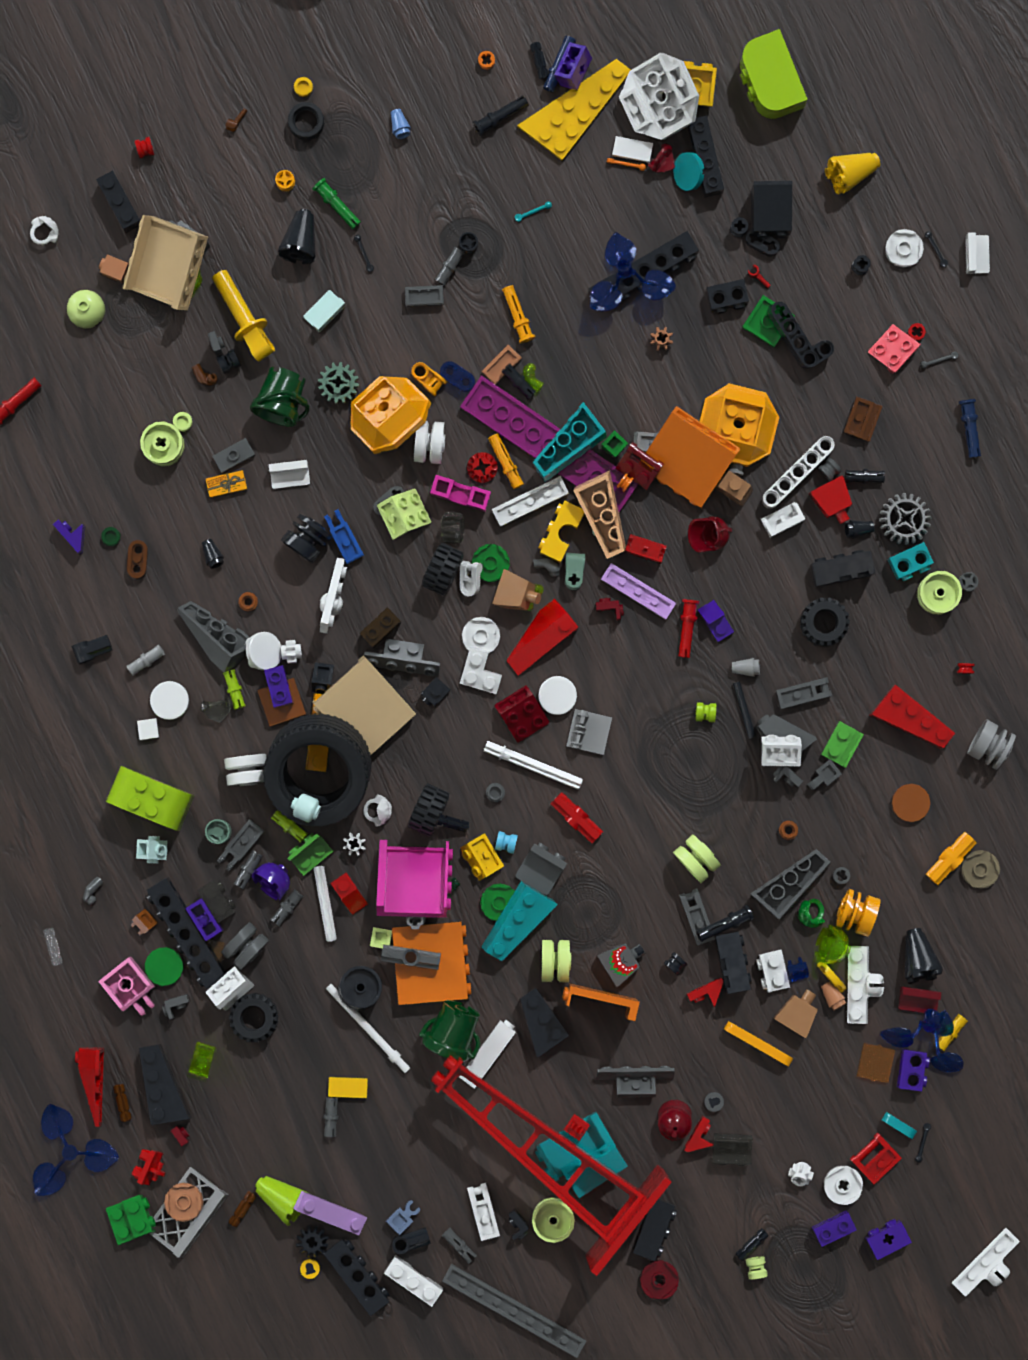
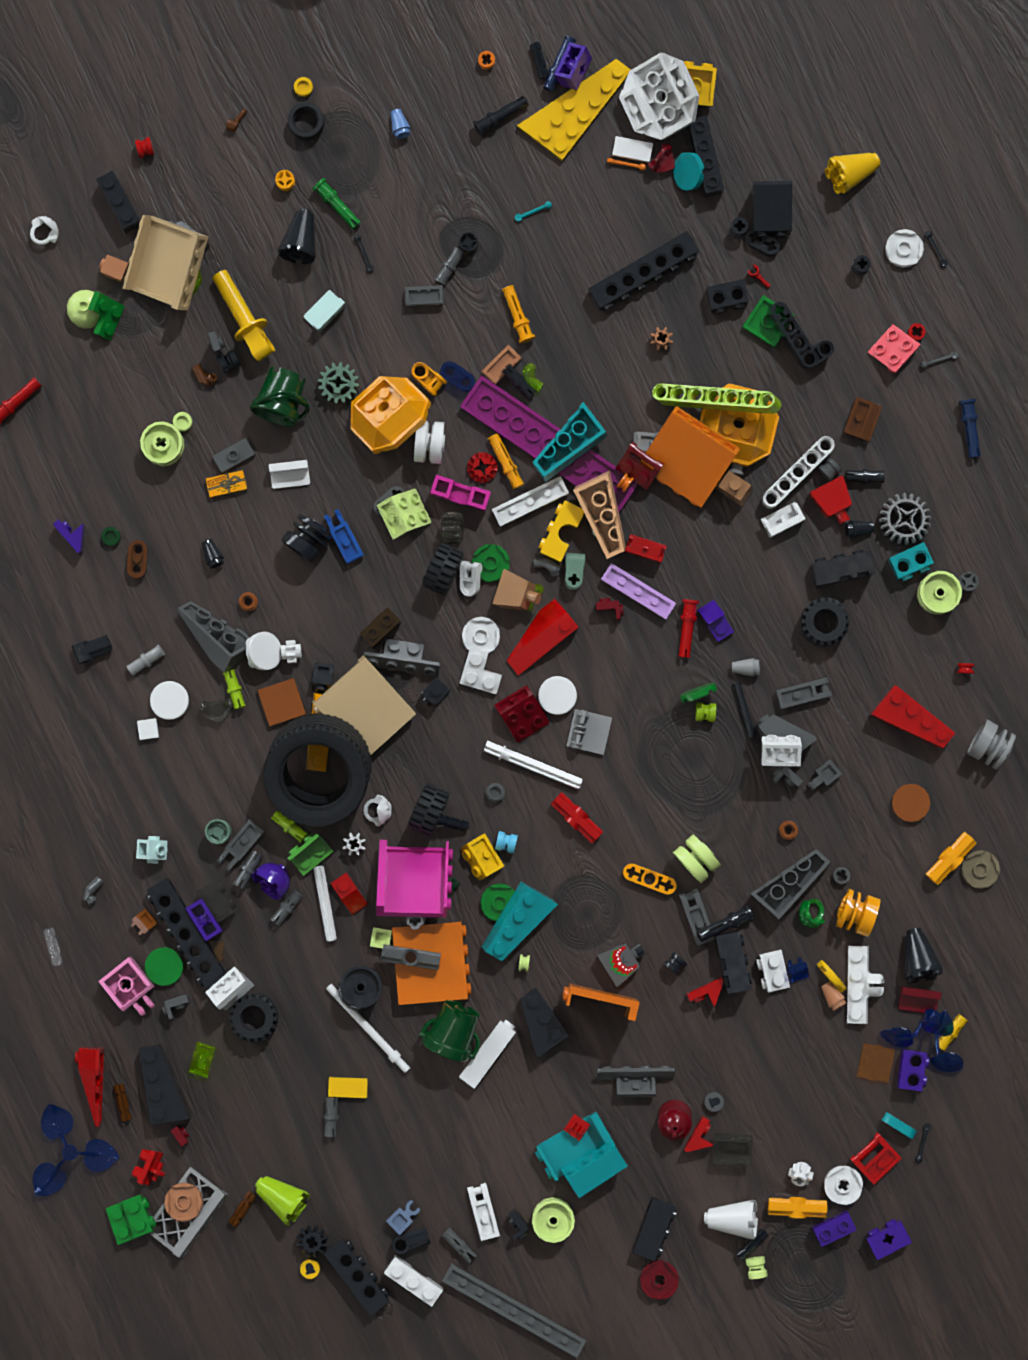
(109, 312): none -> green plate
(150, 798): lime brick -> none
(242, 944): dark grey wheel -> none
(246, 769): white wheel -> none
(278, 686): dark purple brick -> none
(305, 808): light aqua head -> none
(330, 1213): lavender plate -> none
(331, 602): white plate -> none
(524, 963): none -> yellowish green bush
(541, 868): dark grey bracket -> none
(556, 960): yellowish green wheel -> none
(614, 444): green brick -> none
(620, 253): clear blue plant -> none
(627, 1218): red piece -> none
(664, 878): none -> light orange beam
(698, 692): none -> green tile
(708, 534): dark red helmet -> none
(724, 401): none -> lime beam
(734, 1219): none -> white cone
(758, 1043): light orange beam -> none
(771, 76): lime brick -> none
(797, 1207): none -> light orange piece
(798, 1013): medium nougat torso -> none
(832, 945): clear neon green cylinder -> none
(842, 744): bright green plate -> none
(977, 254): white panel -> none
(987, 1264): white plate -> none

